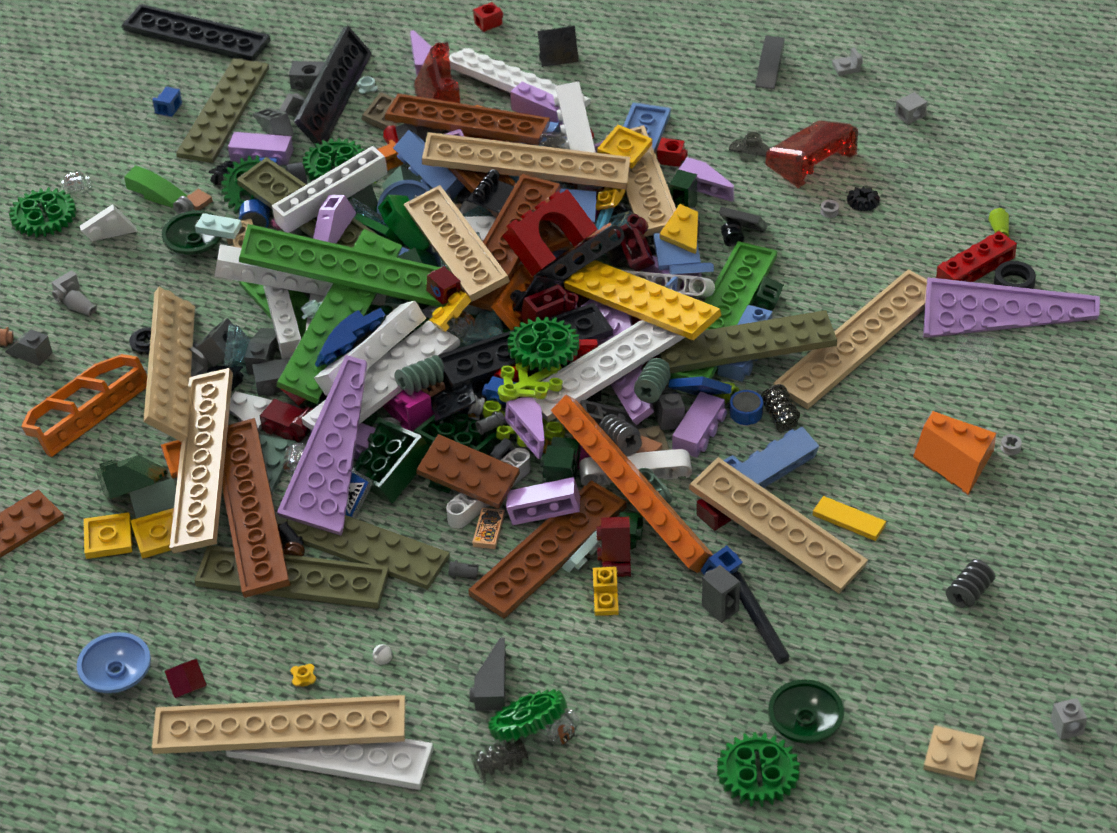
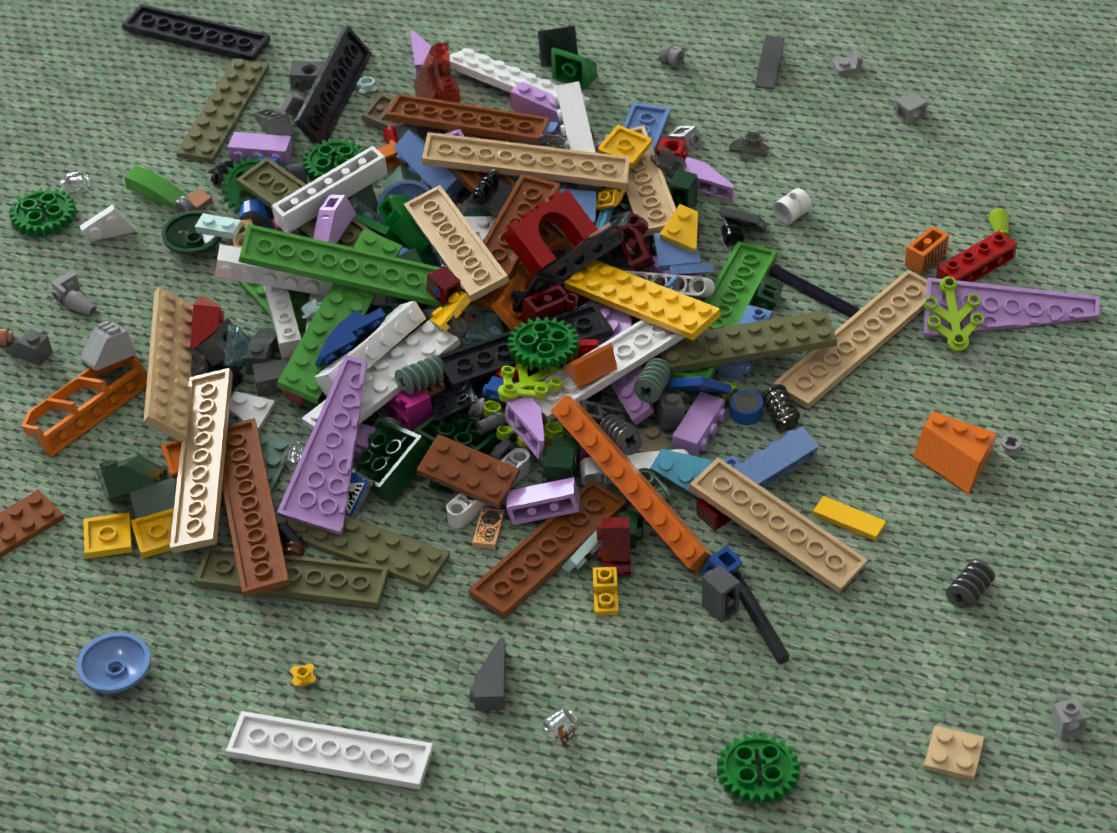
(107, 346): none -> light grey slope
(138, 338): black gear -> none
(167, 102): blue brick -> none
(185, 678): dark red panel -> none
(205, 320): none -> red wedge
(279, 724): tan plate -> none
(284, 420): dark red hinge -> none
(384, 654): white hinge -> none
(463, 570): dark grey pin -> none
(488, 16): red brick -> none
(498, 758): clear smoke piece -> none
(527, 715): green gear -> none
(572, 68): none -> green slope
(591, 366): none -> orange slope
(649, 445): nougat tile -> none
(668, 162): none -> clear smoke plate
(670, 55): none -> light grey wheel
(679, 468): none -> medium azure wing
(688, 134): none -> light grey bracket
(792, 206): none -> white wheel
(803, 150): clear red windscreen -> none
(807, 701): dark green dish -> none
(813, 291): none -> black axle
(826, 212): light grey bush -> none
(863, 204): black gear -> none
(926, 250): none -> orange brick
(952, 316): none -> lime plant
(1017, 269): black tyre -> none

